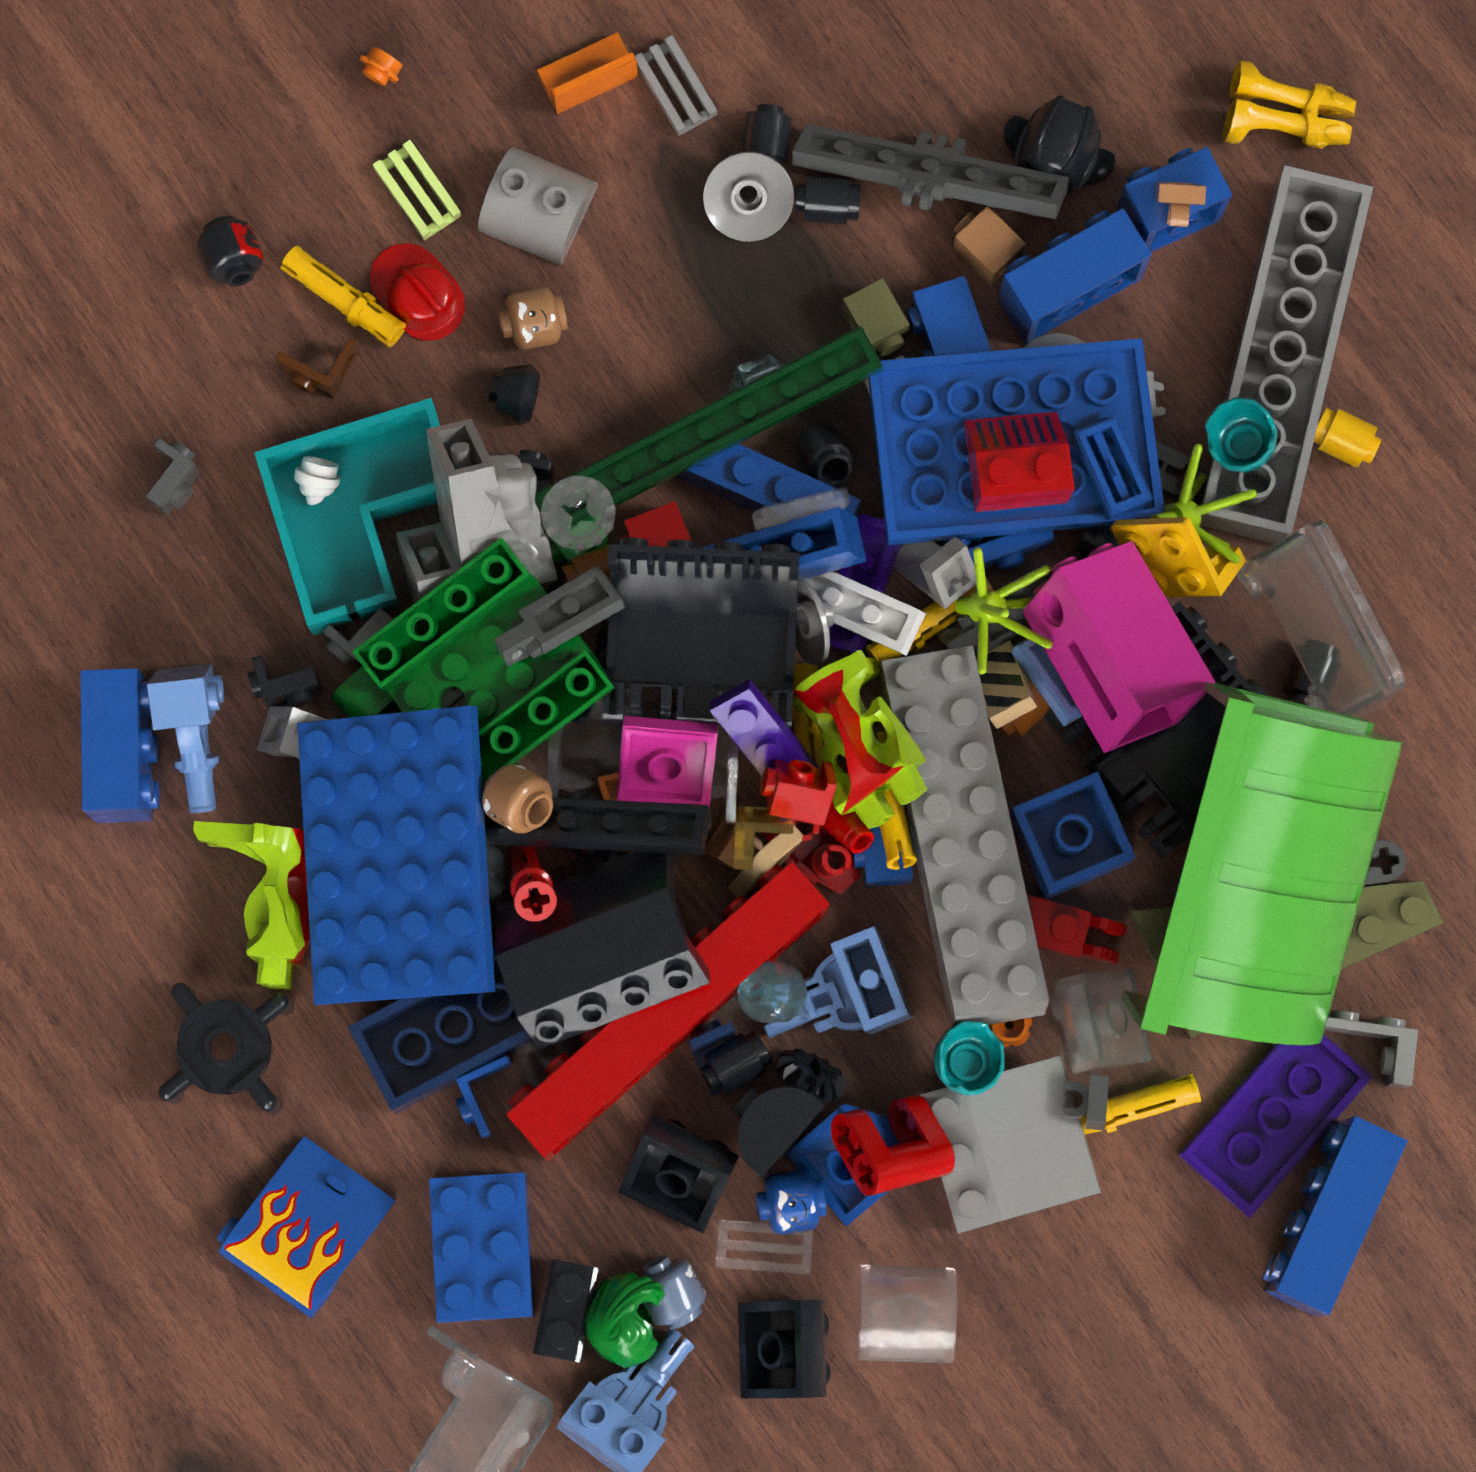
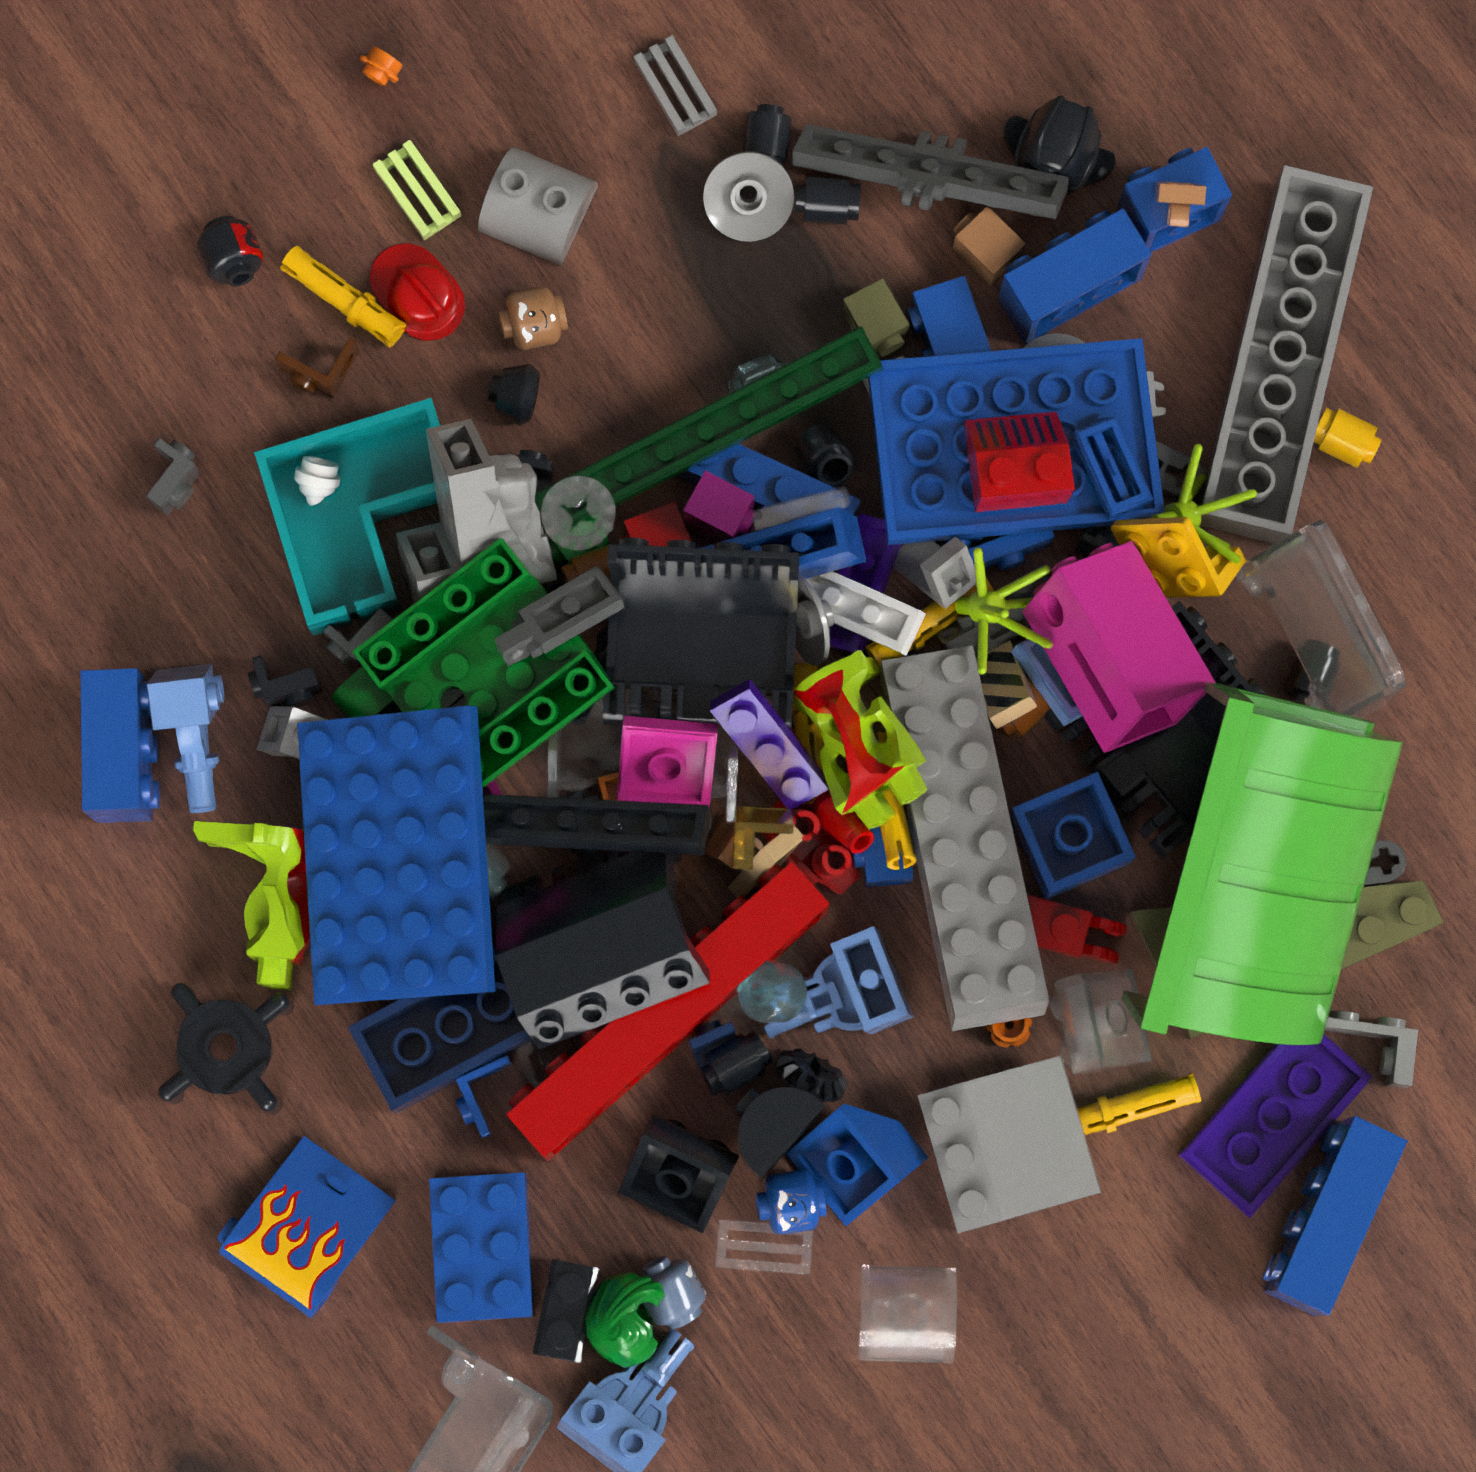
(517, 798): medium nougat head -> none
(539, 882): red pin -> none
(588, 73): orange panel -> none
(718, 510): none -> magenta brick
(783, 1349): black brick -> none
(799, 790): red brick -> none
(877, 1168): red connector -> none
(969, 1058): teal hair -> none
(1093, 1103): dark grey tile -> none
(1241, 434): teal hair -> none
(1320, 100): yellow piece -> none

